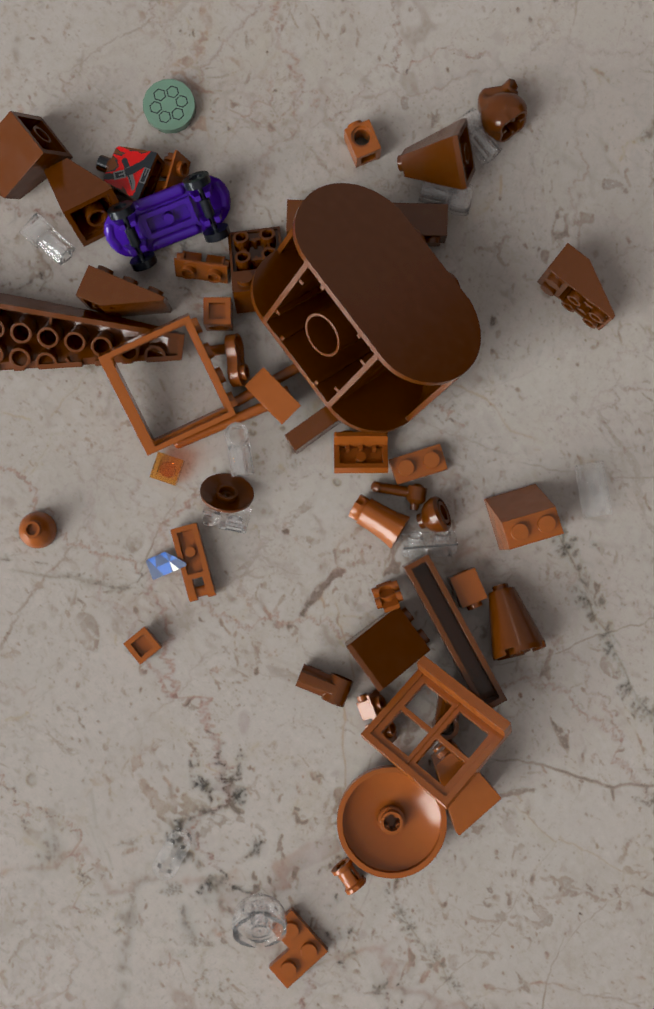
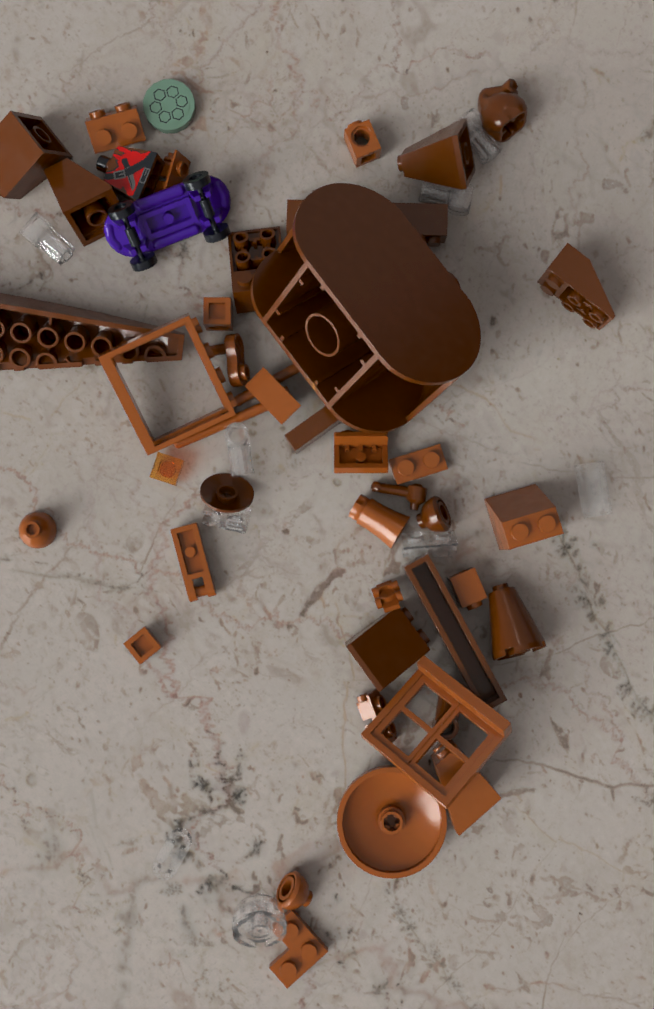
(115, 127): none -> dark orange bracket
(119, 296): reddish brown slope -> none
(163, 564): sticker -> none
(190, 266): dark orange hinge -> none
(294, 891): none -> dark orange brick
(331, 686): reddish brown piece -> none
(348, 875): dark orange bush -> none

